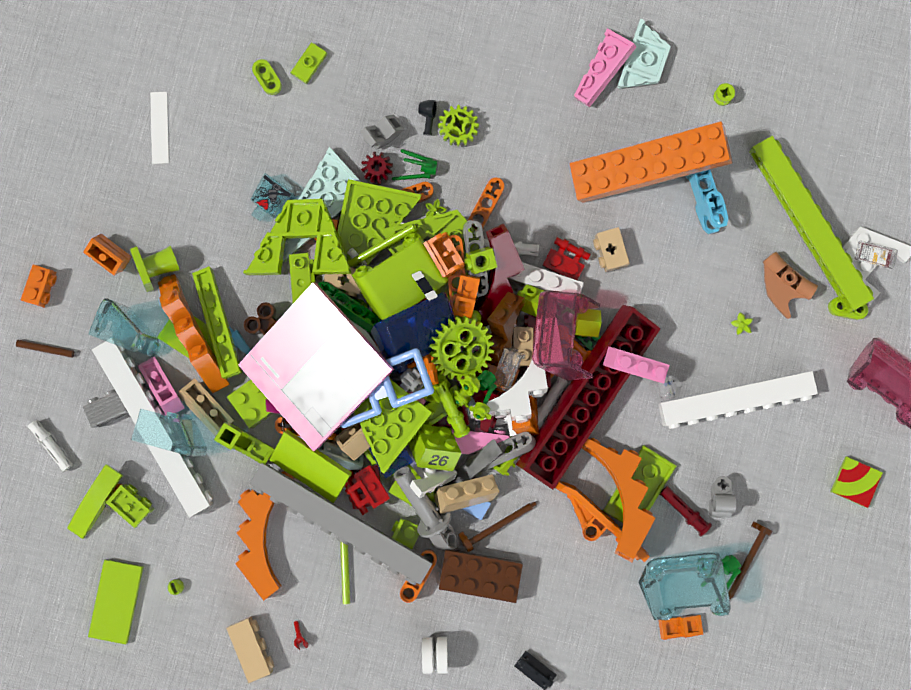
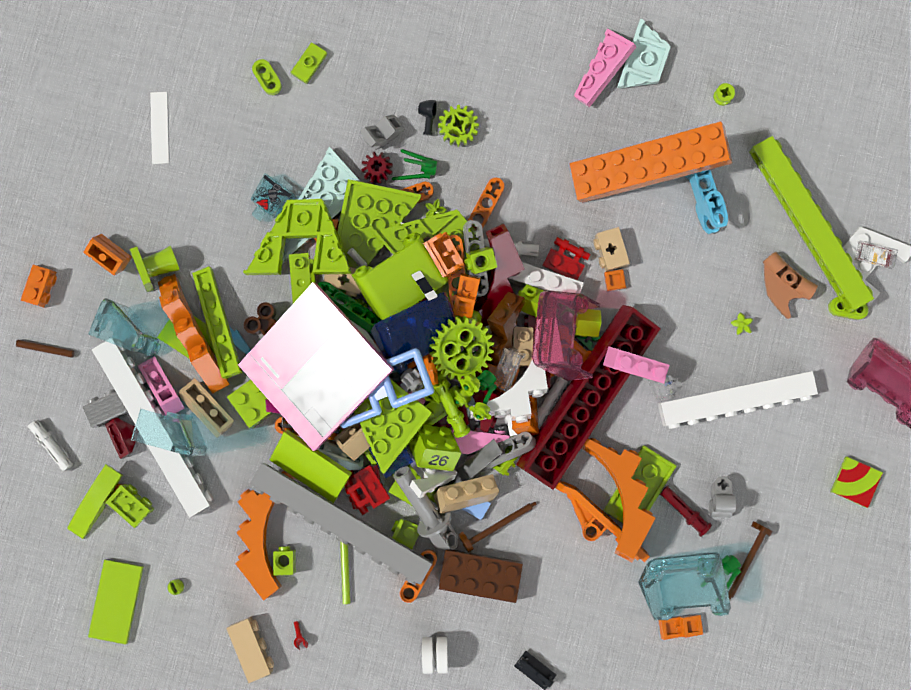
(121, 436): none -> dark red slope
(244, 442): lime arch -> none
(280, 569): none -> lime brick
(382, 245): lime bar -> none
(615, 280): none -> orange tile

